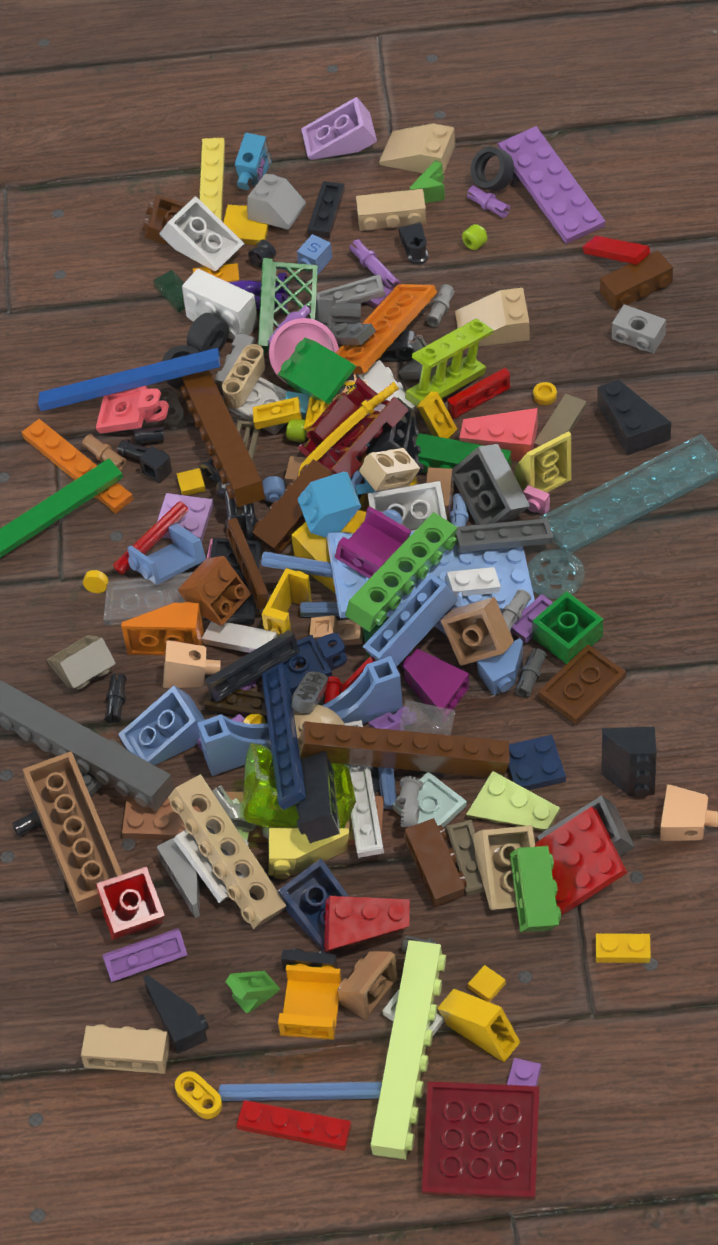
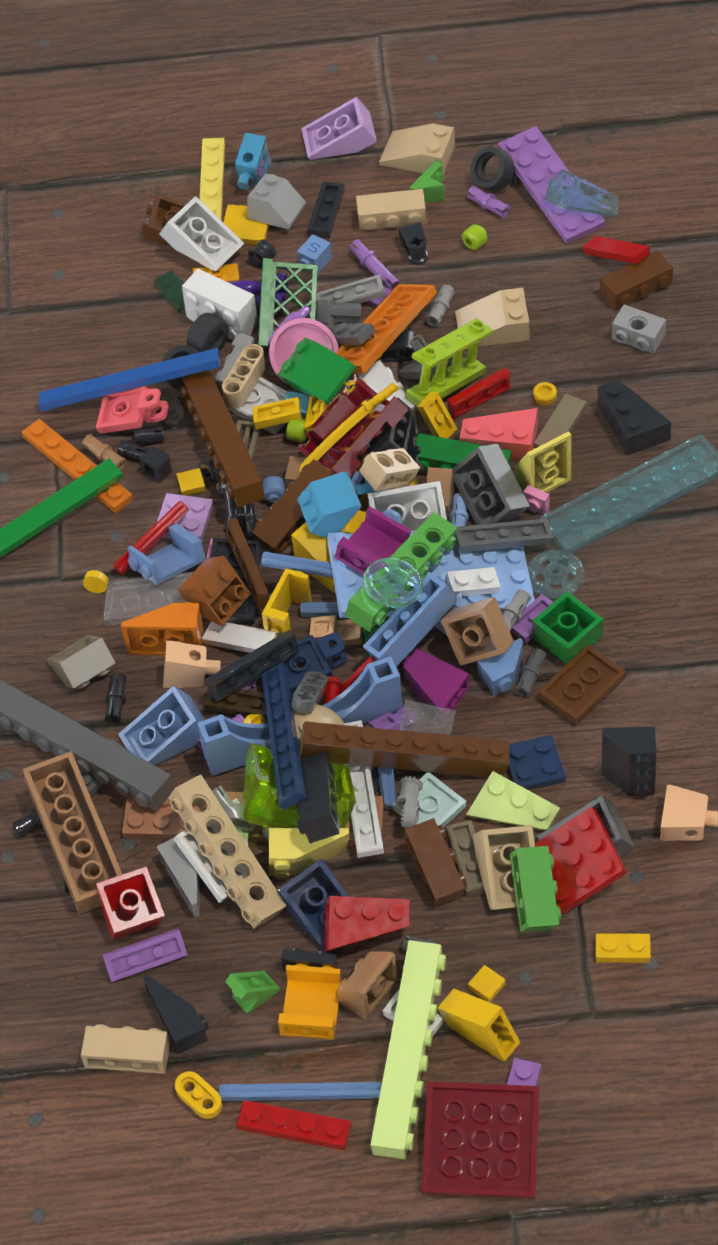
(393, 576): none -> clear light blue plate
(580, 195): none -> clear light blue slope

